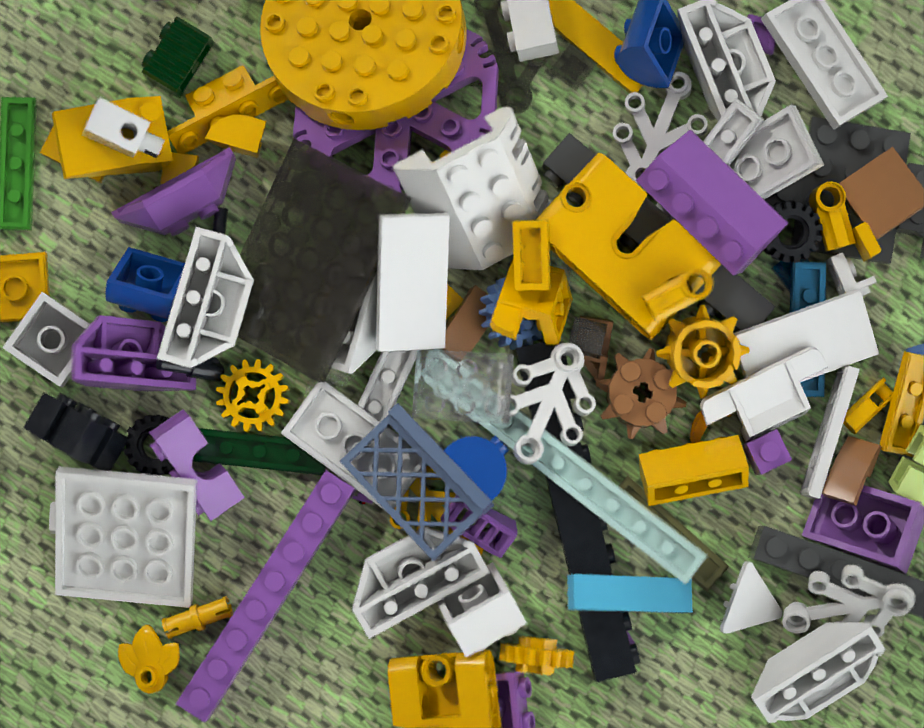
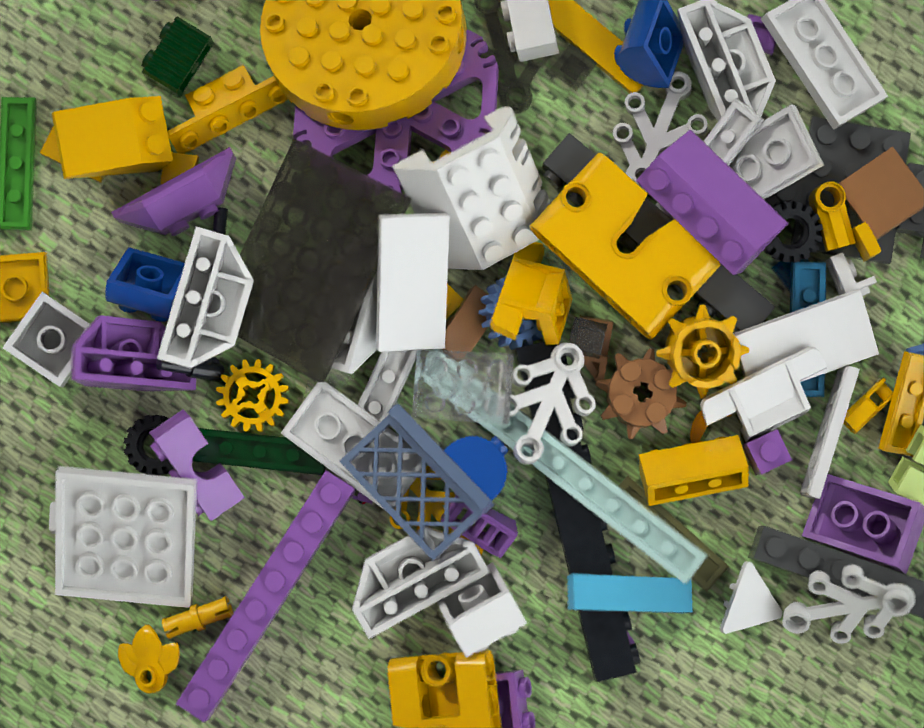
(77, 431): black brick -> none
(105, 128): white torso -> none
(239, 133): yellow brick -> none
(531, 255): yellow tile -> none
(536, 655): yellow gear -> none
(675, 295): yellow piece -> none
(817, 670): white wedge -> none
(850, 470): medium nougat slope -> none

